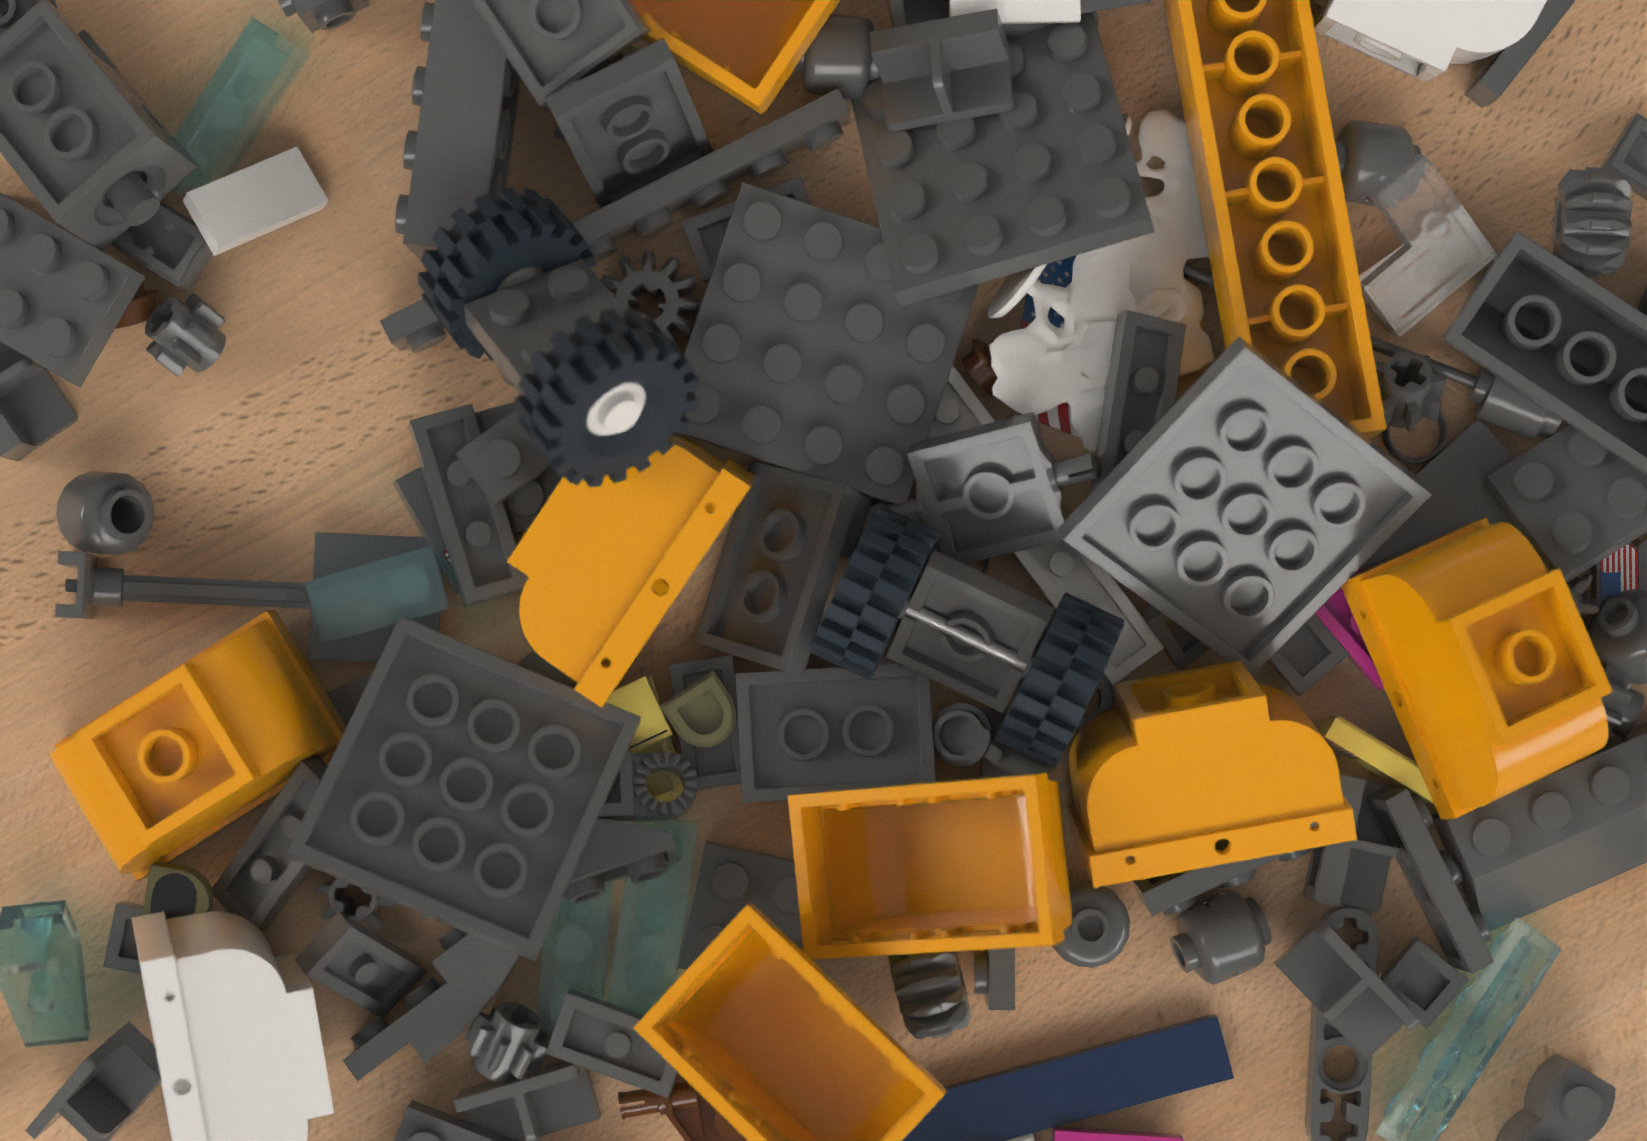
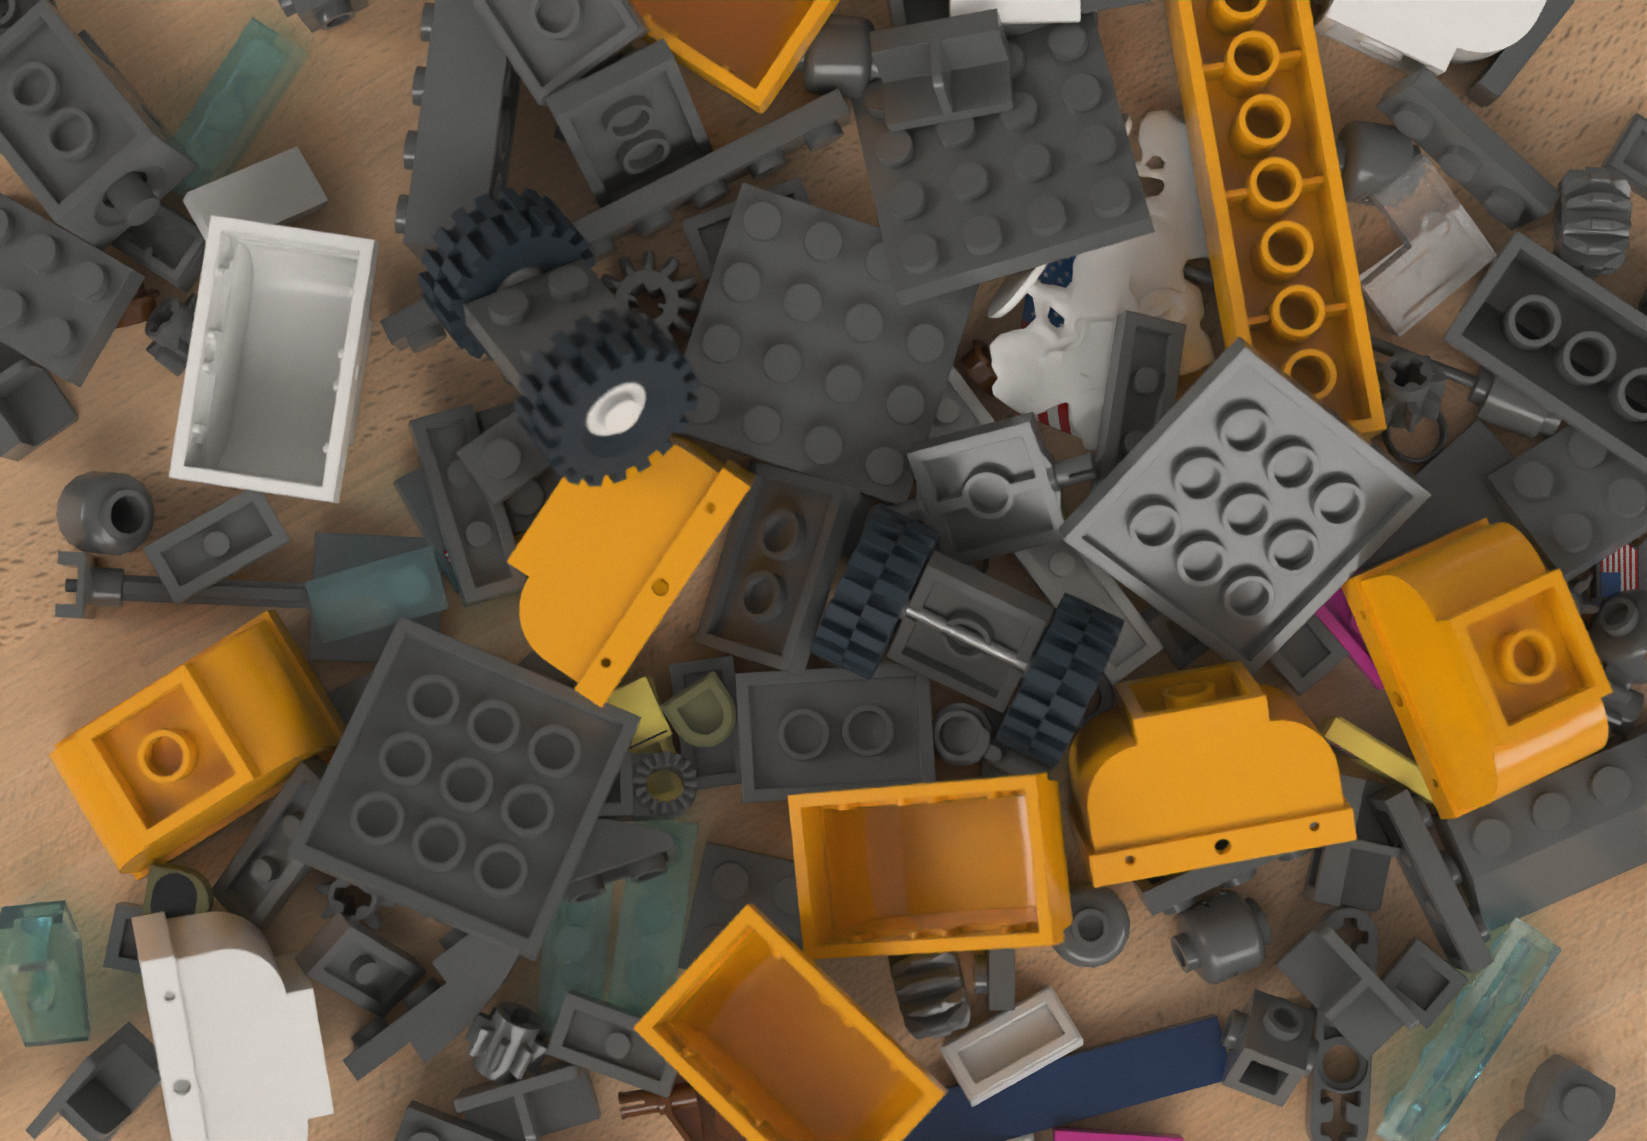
(216, 545): none -> dark grey panel
(275, 359): none -> white container
(1011, 1045): none -> white tile
(1272, 1034): none -> dark grey brick
(1468, 149): none -> dark grey plate

